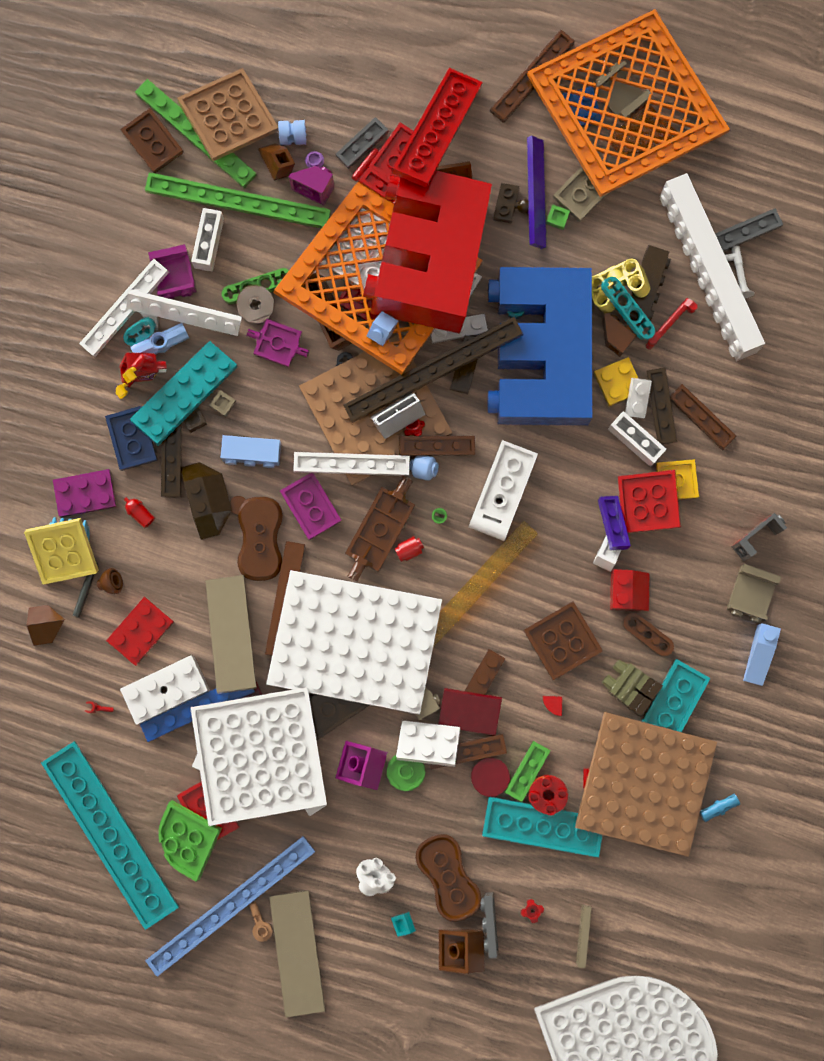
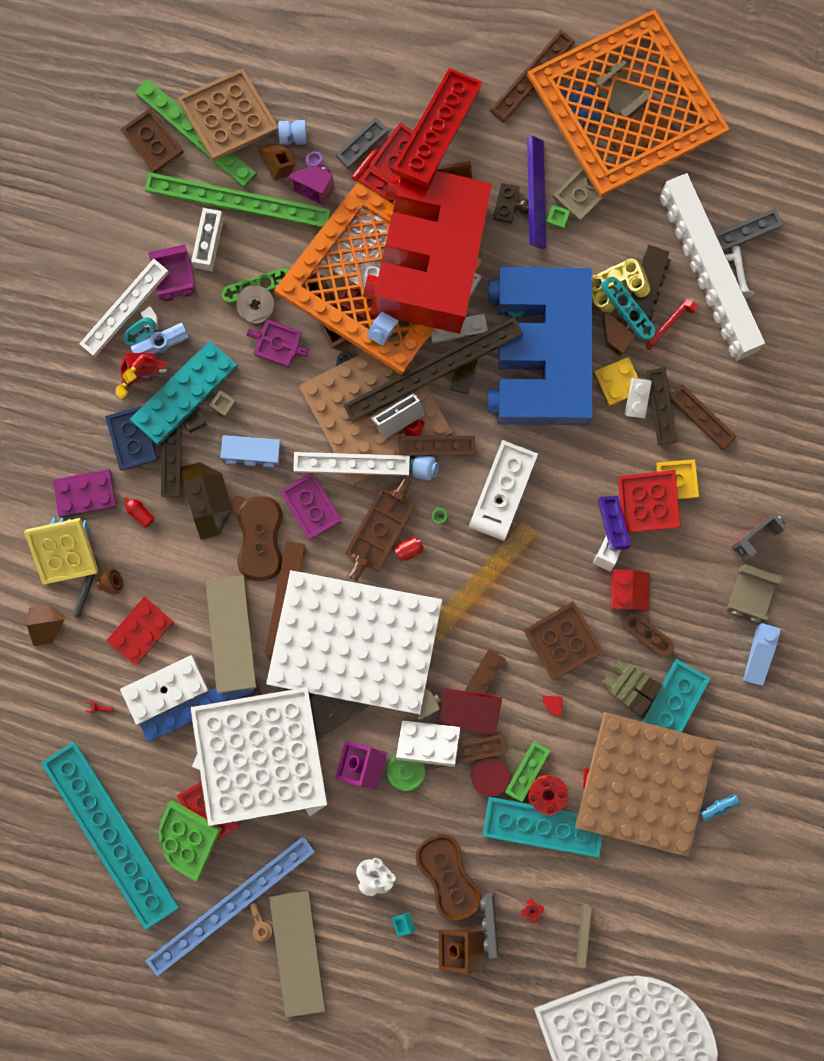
(183, 312): white plate -> none
(636, 439): white brick -> none

